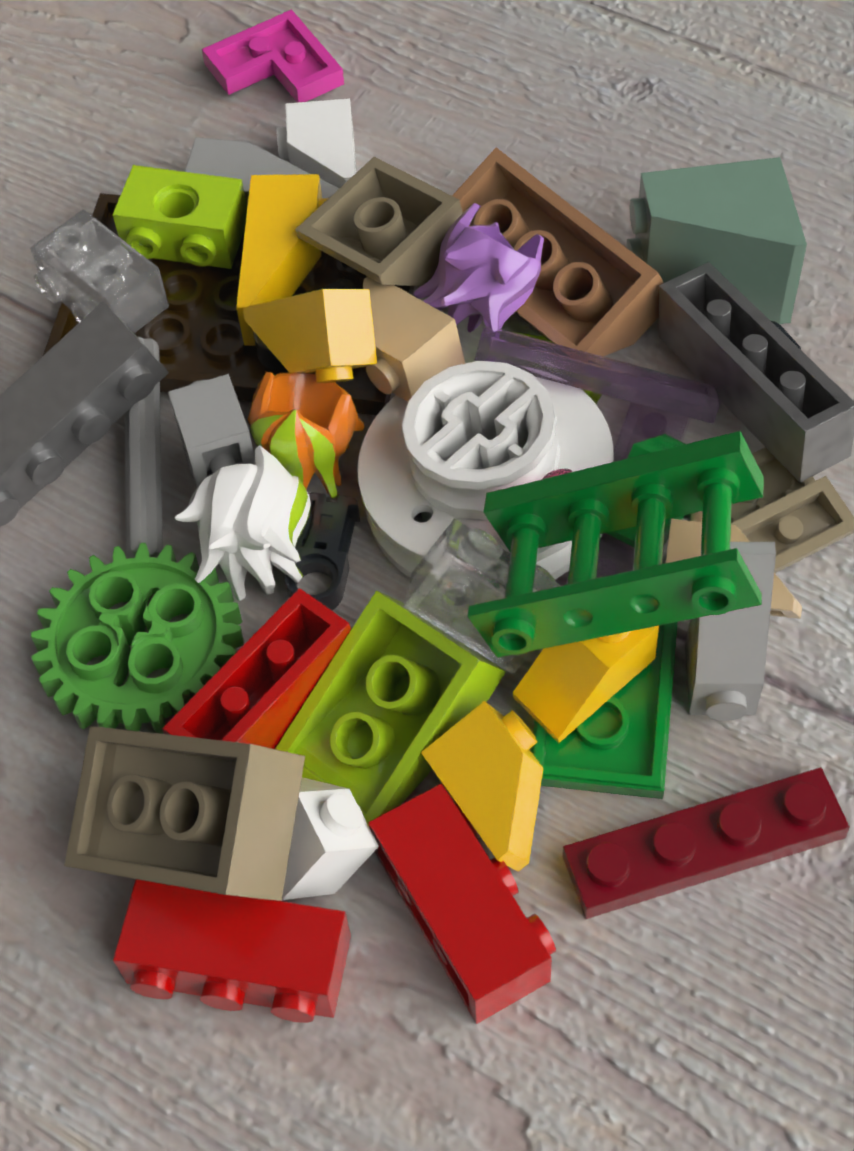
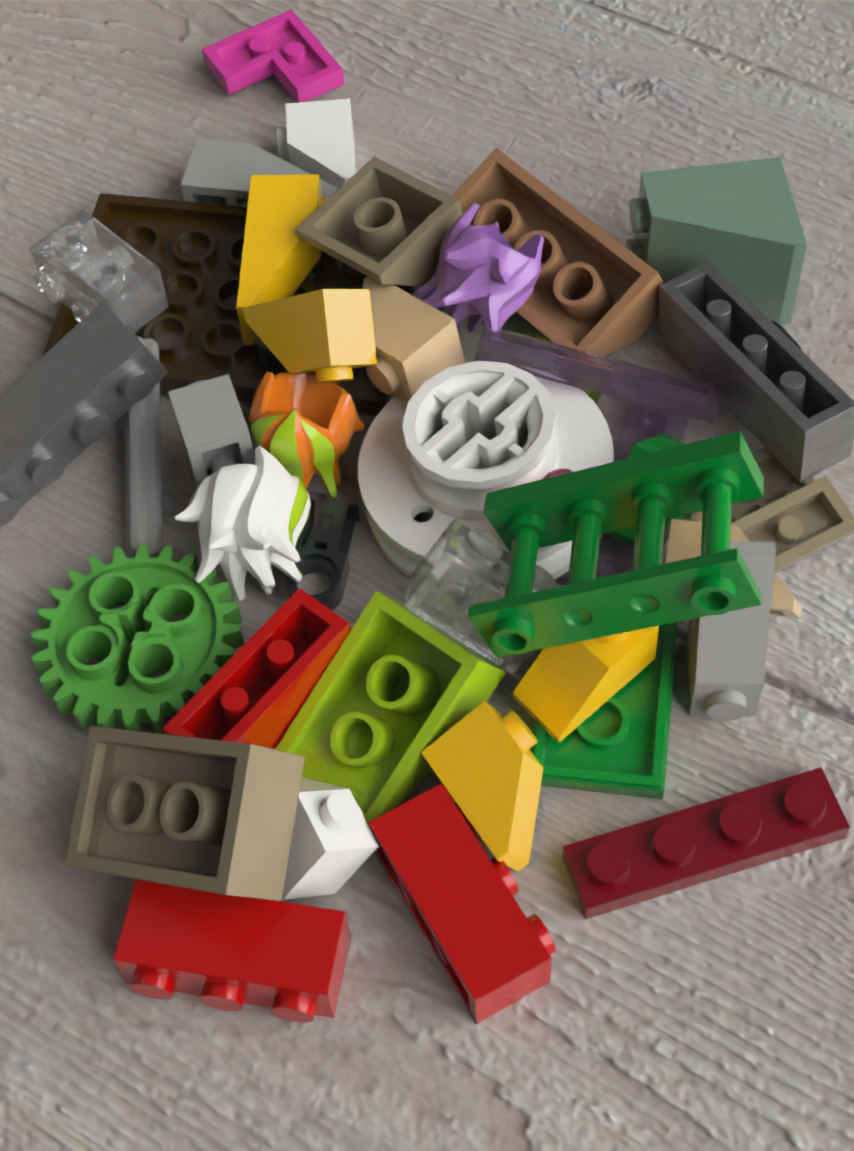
(182, 216): lime brick -> none

